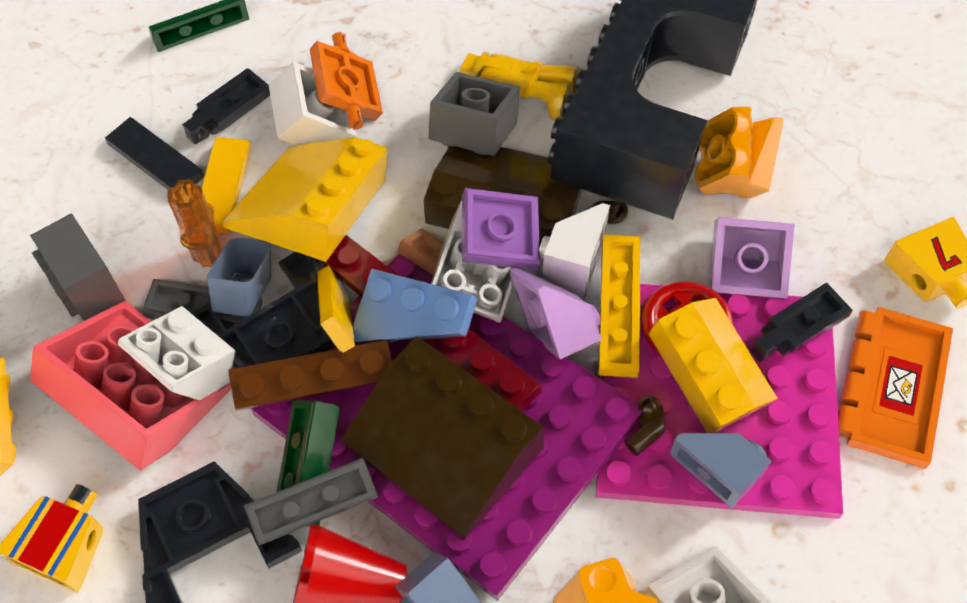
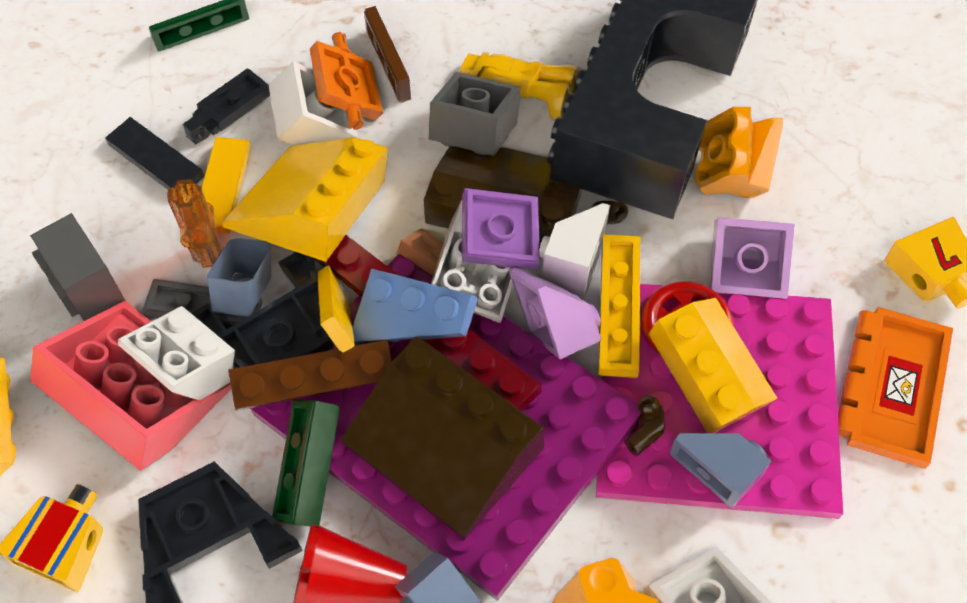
(310, 501): dark grey tile -> none
(387, 54): none -> reddish brown tile
(801, 323): black hinge -> none

